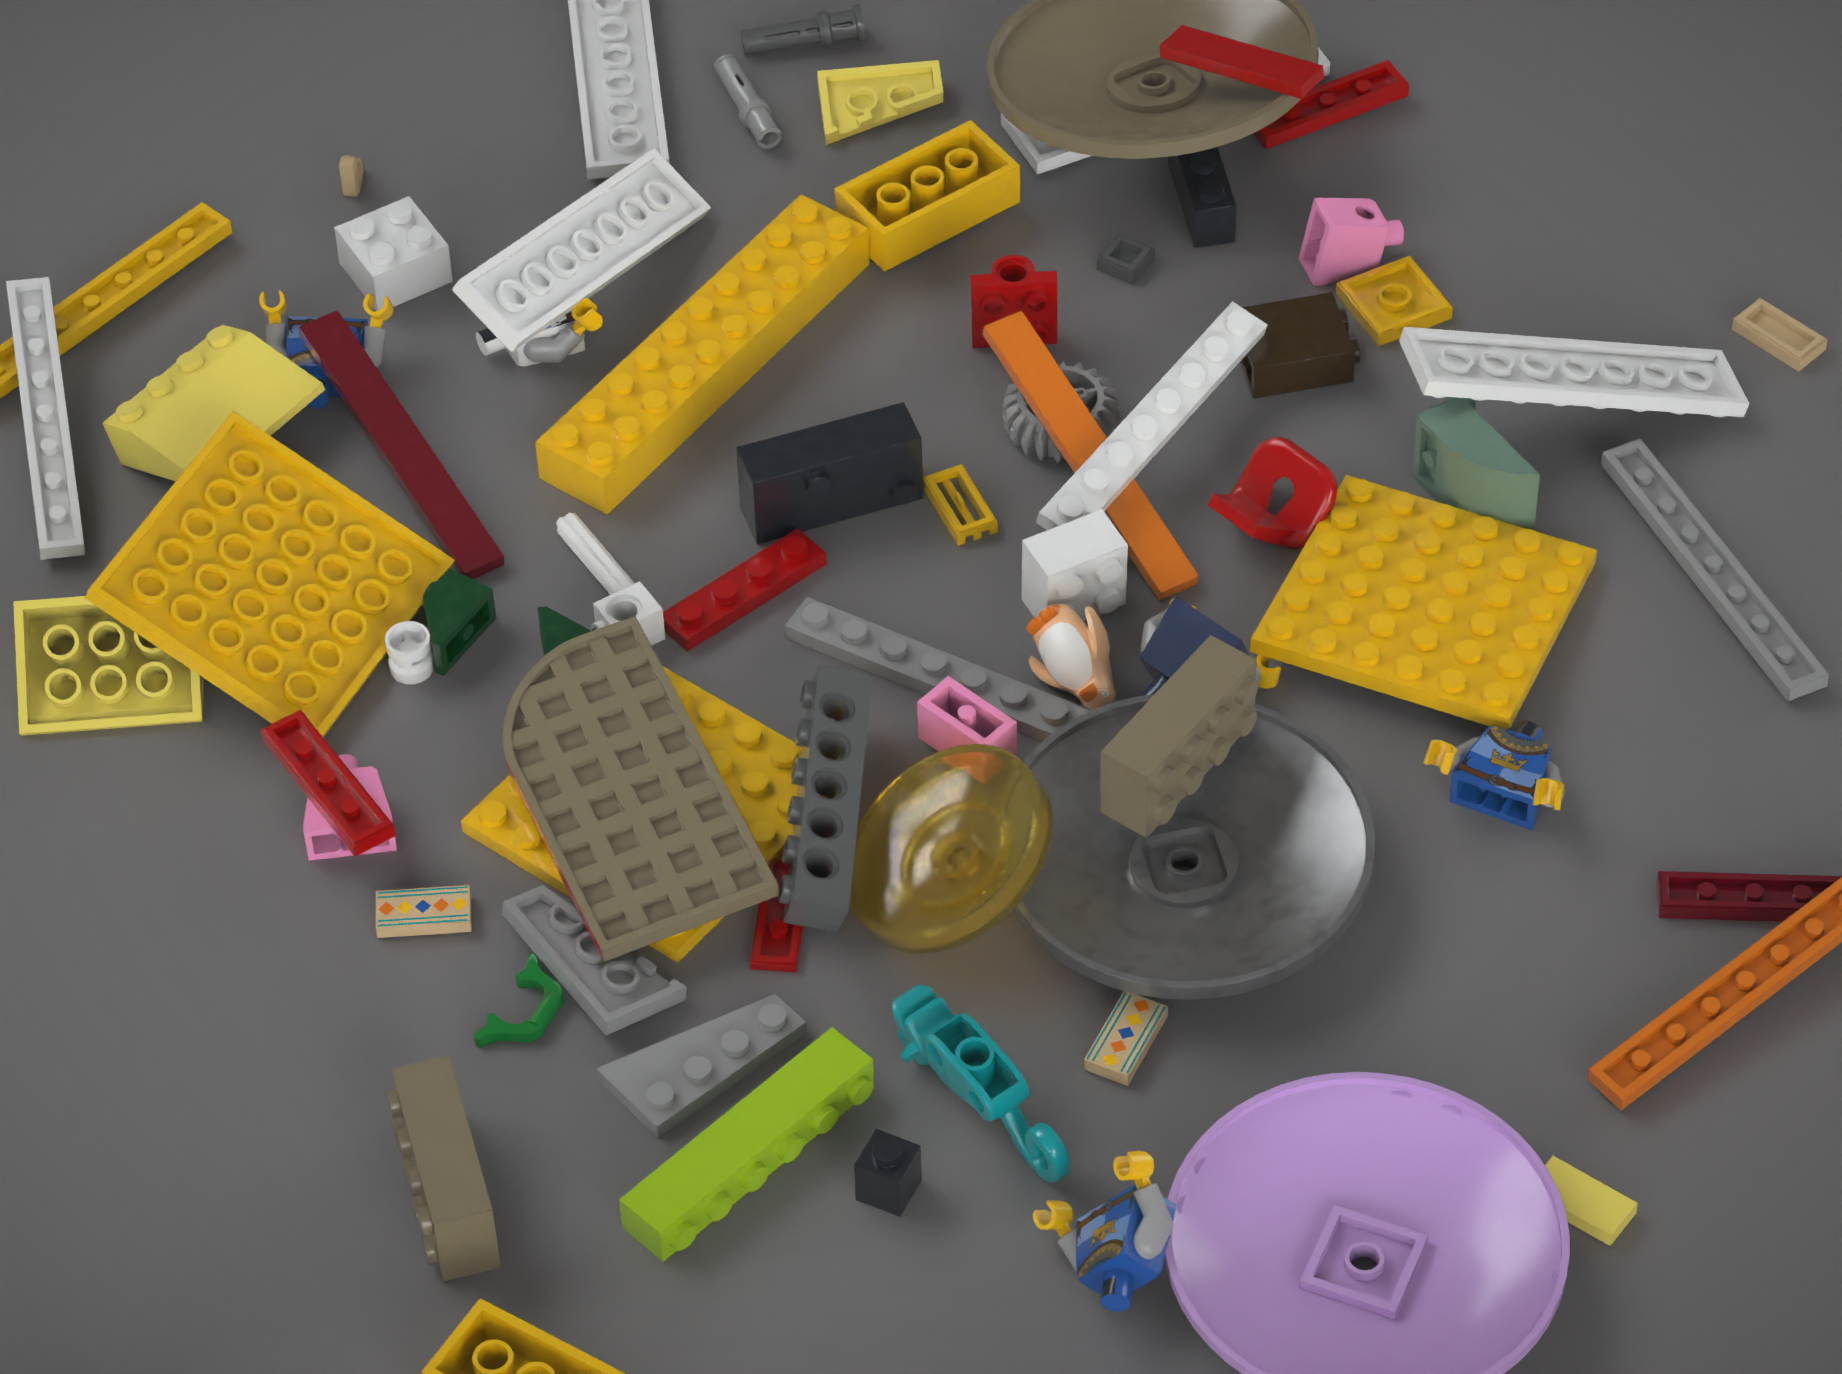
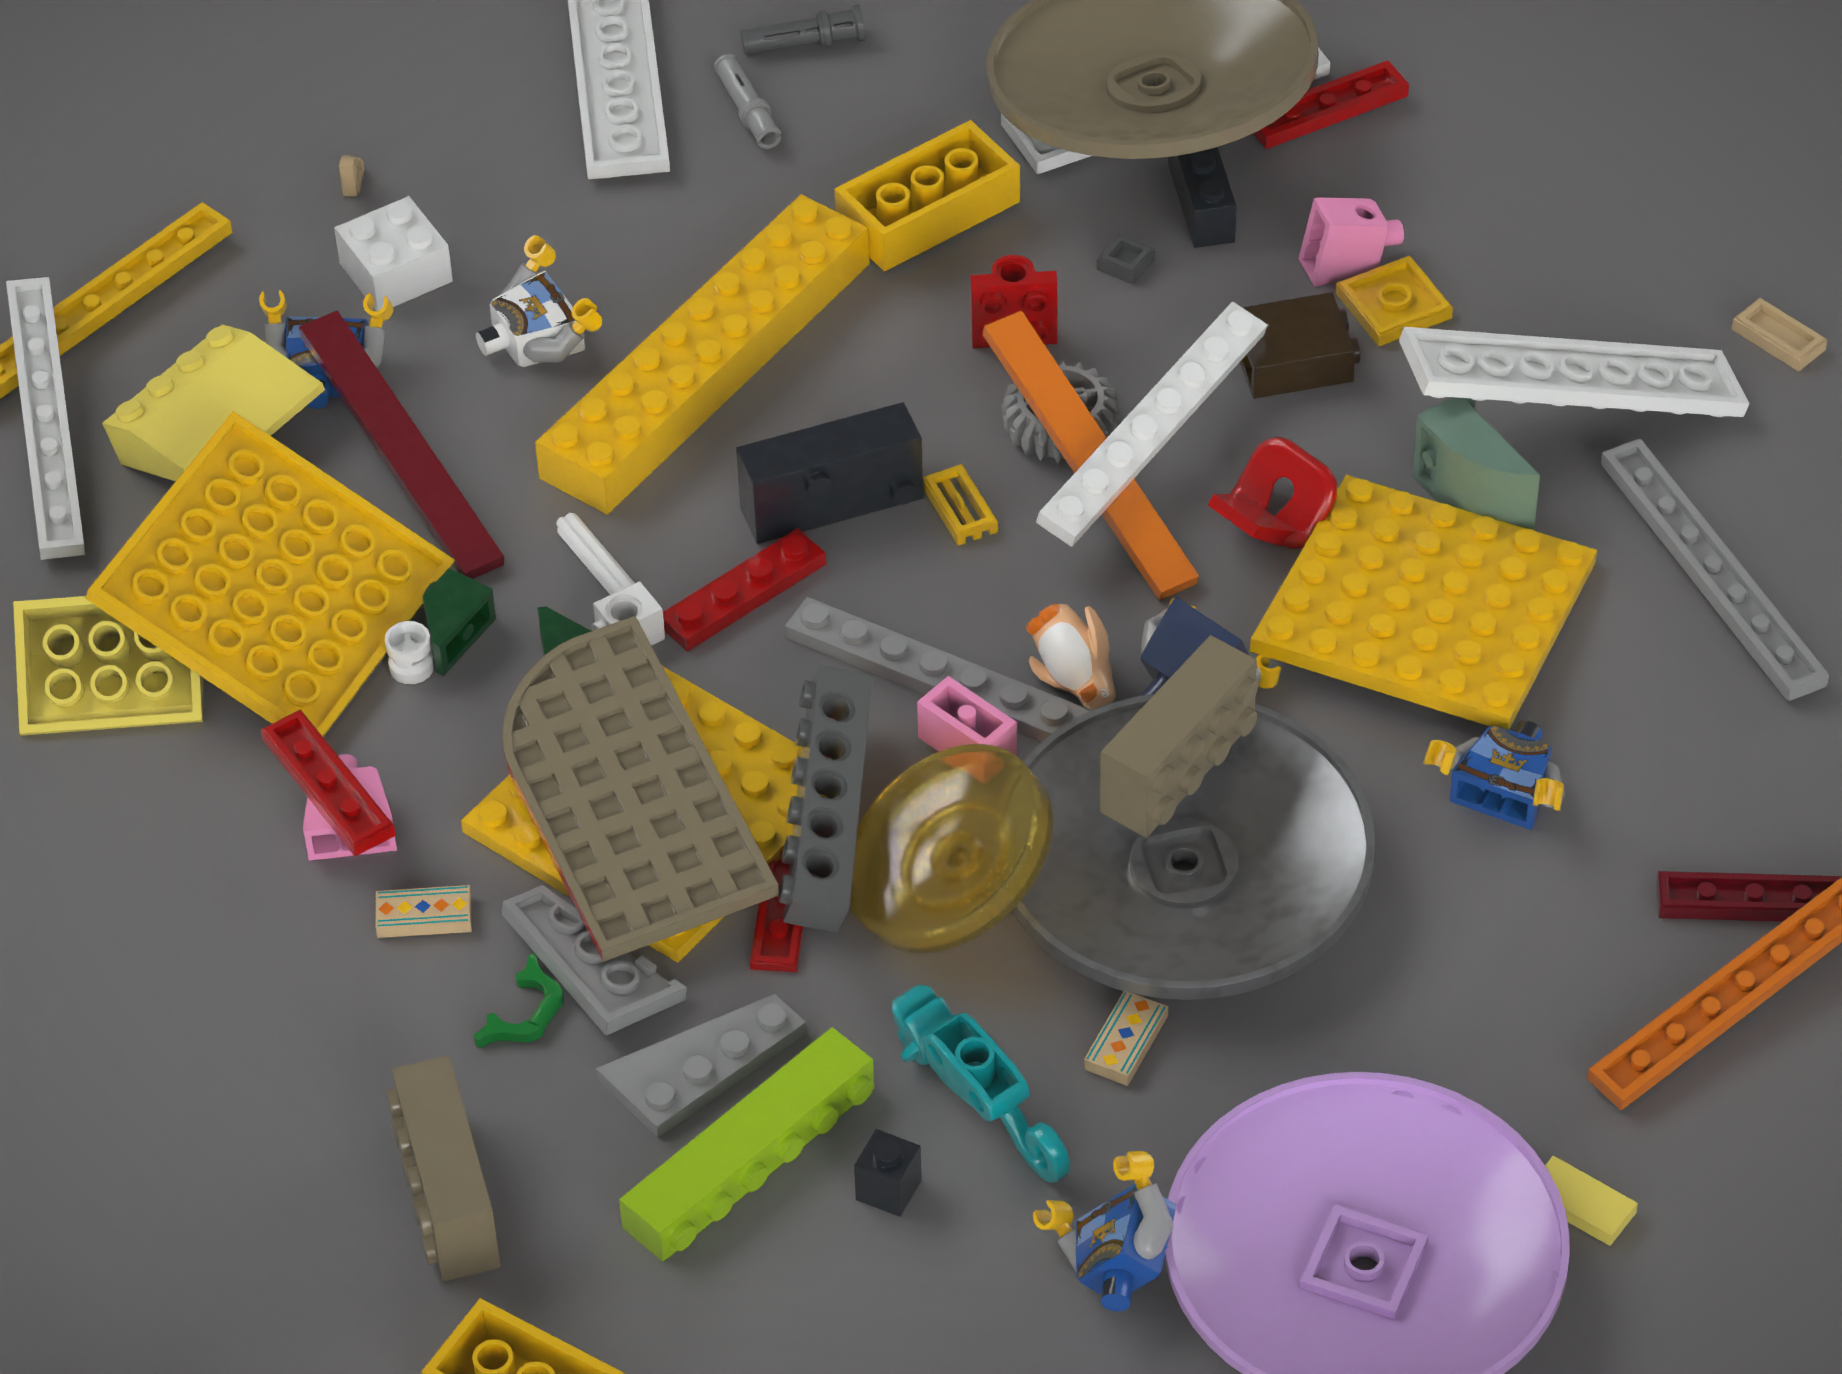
(581, 249): white plate -> none
(875, 95): light yellow wing -> none
(1076, 566): white brick -> none
(1241, 61): red tile -> none

